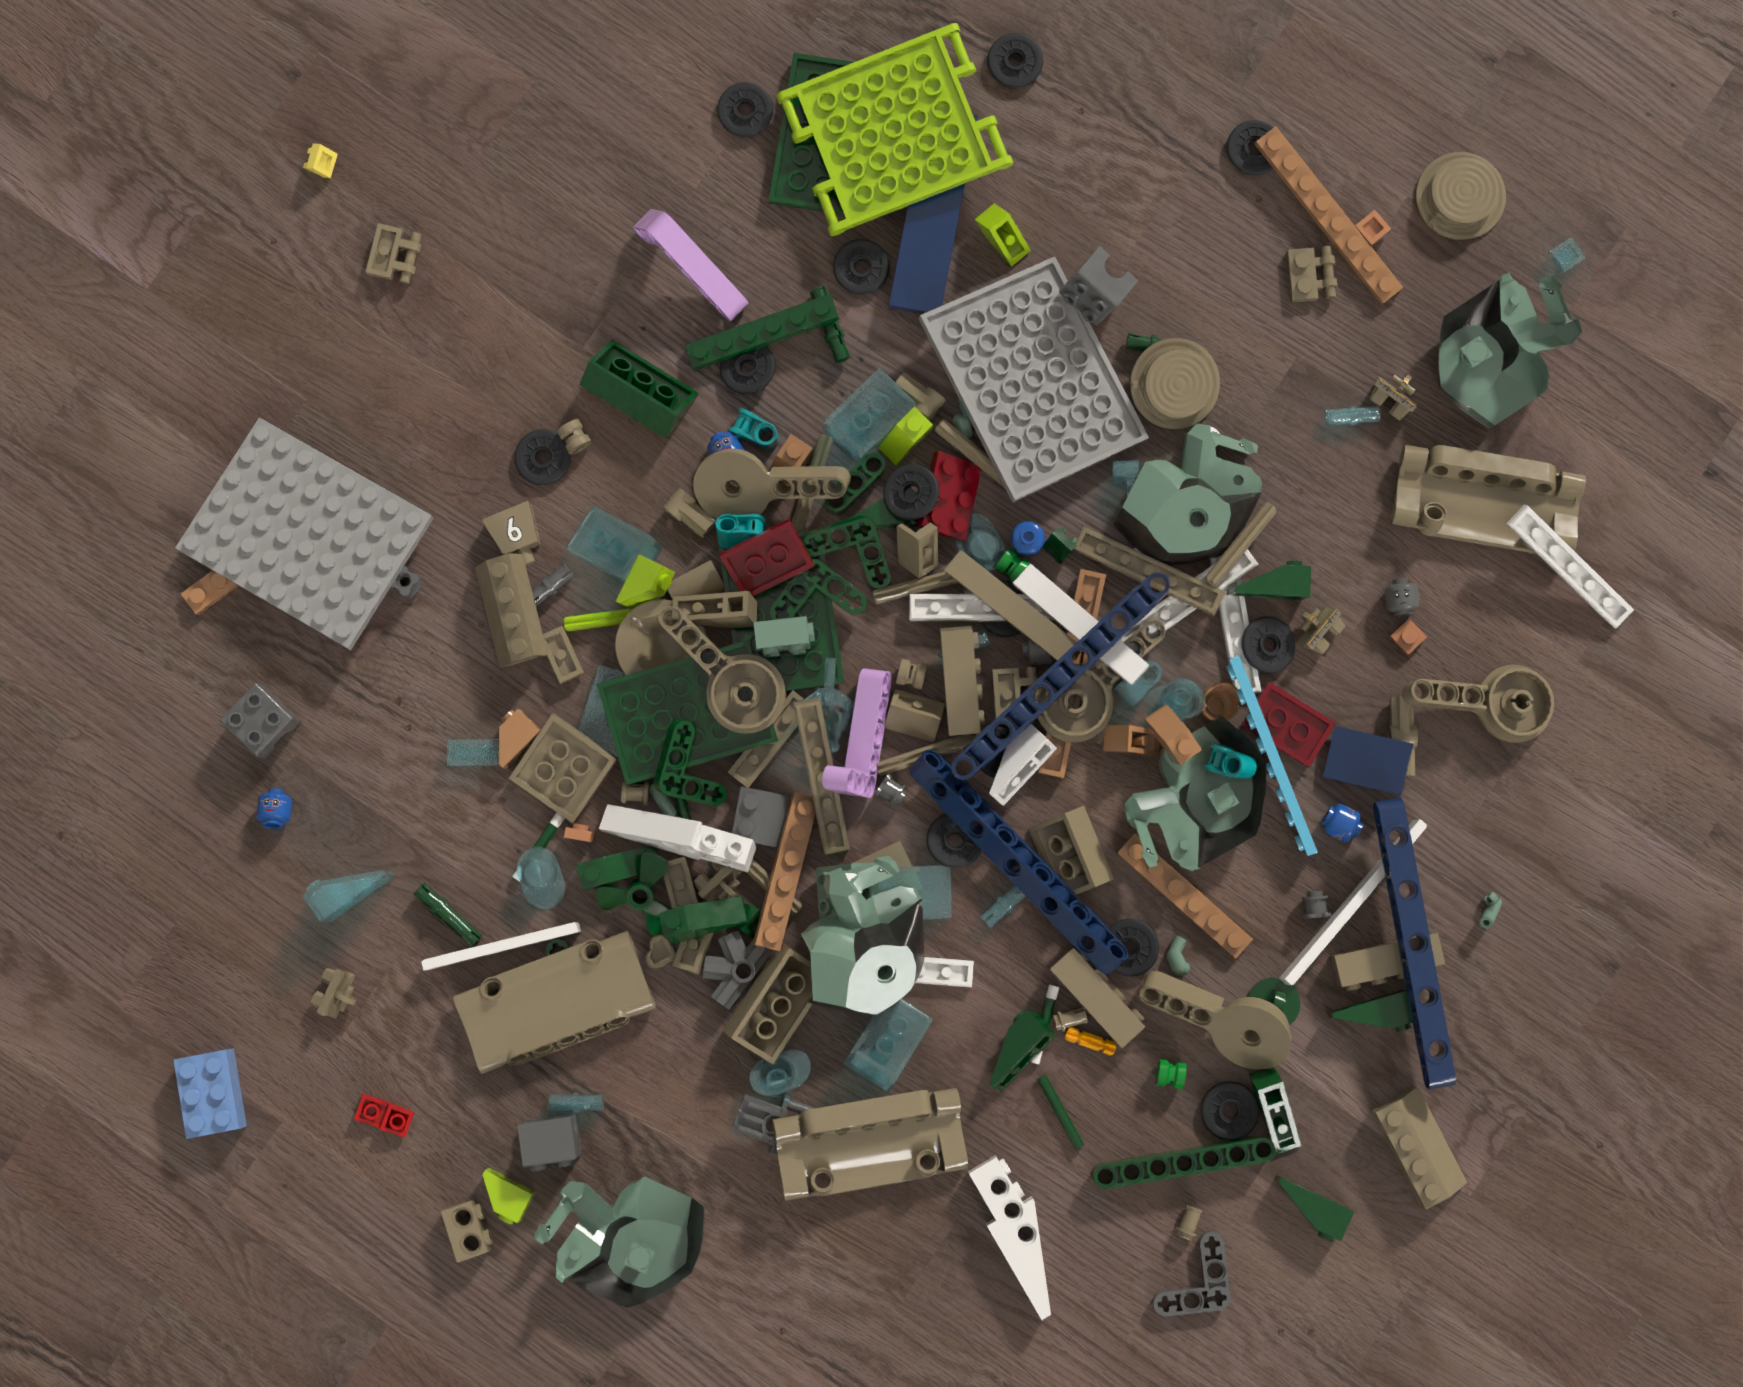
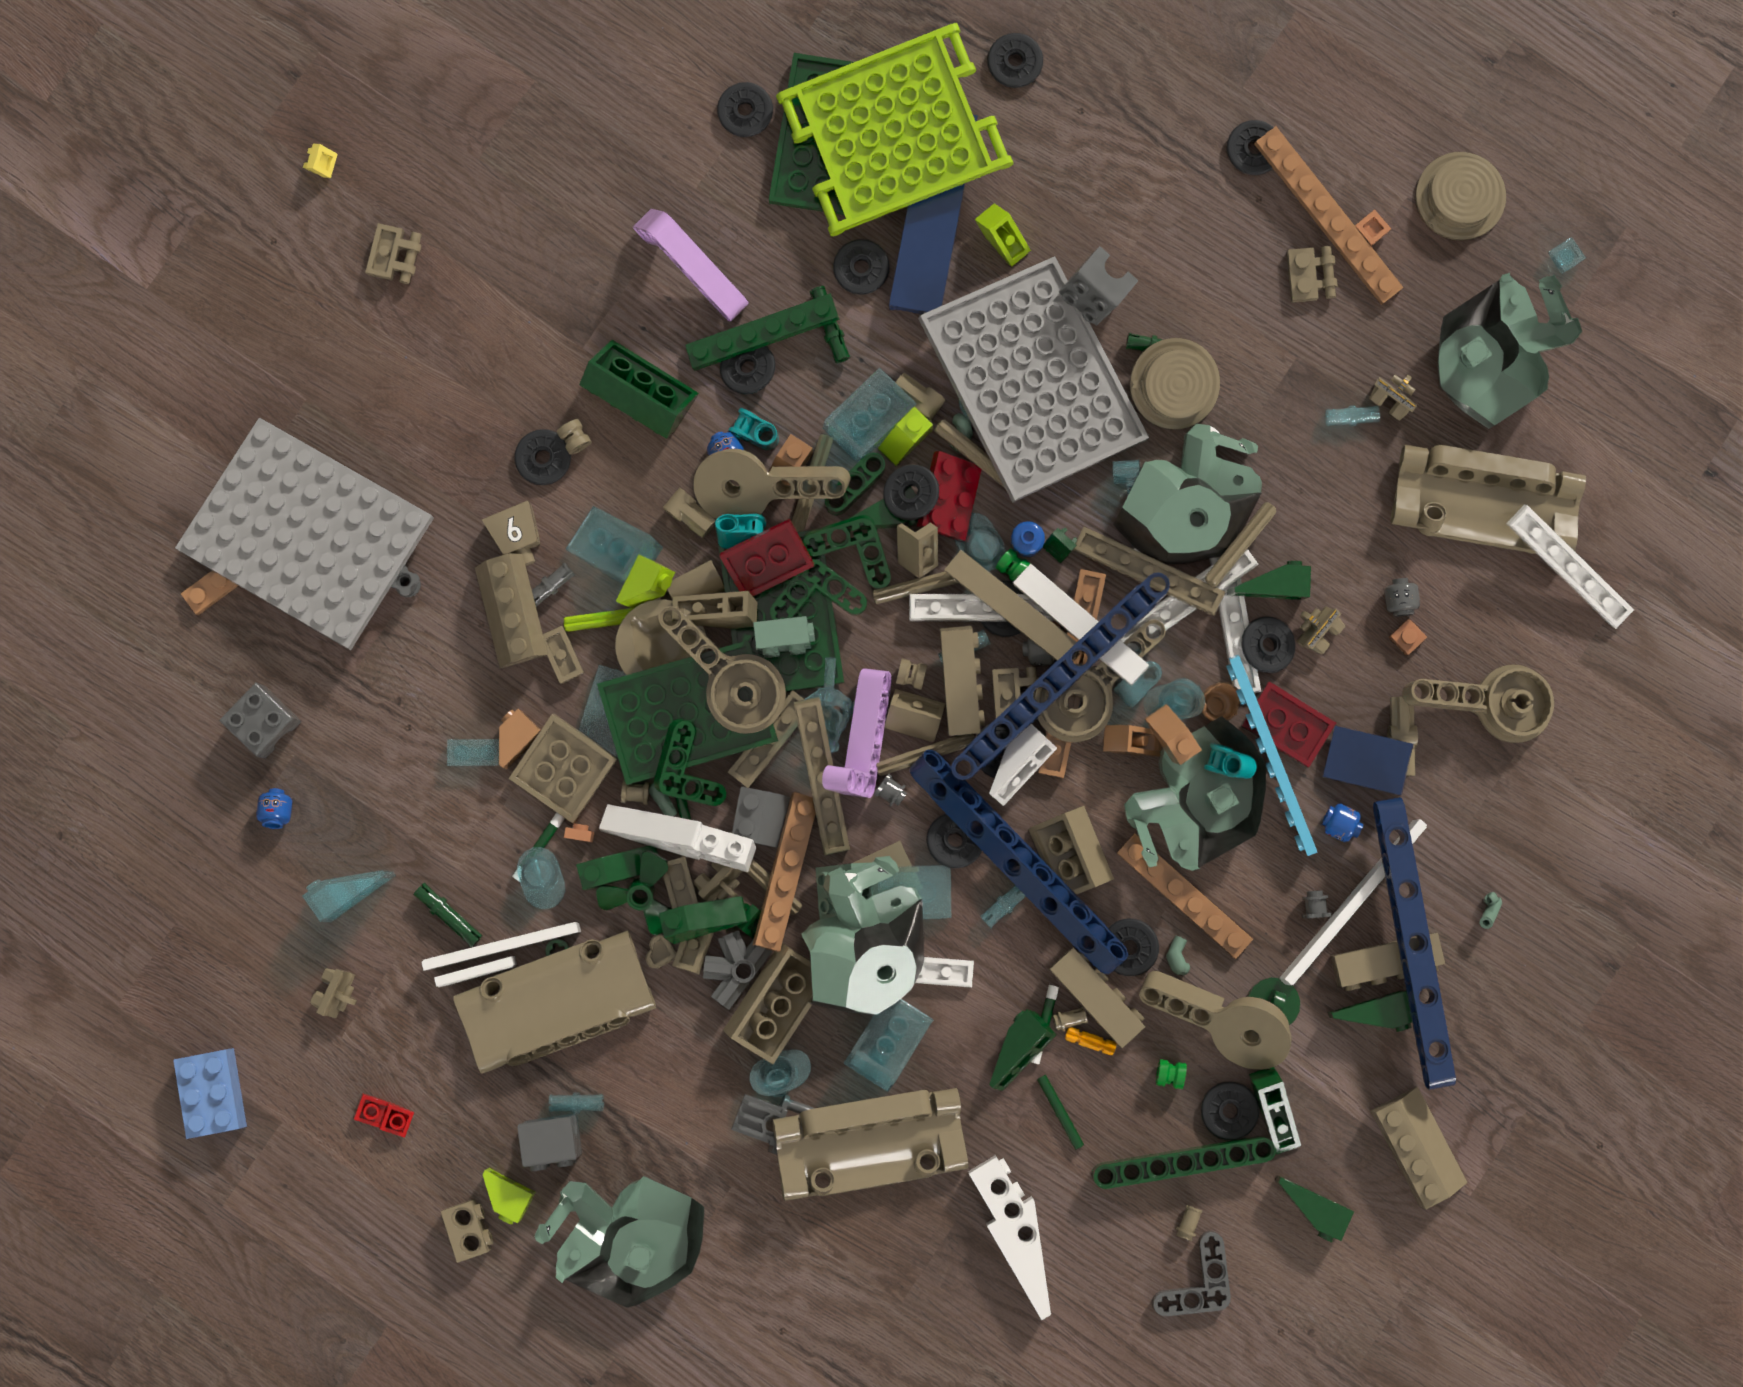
(476, 971): none -> white tile

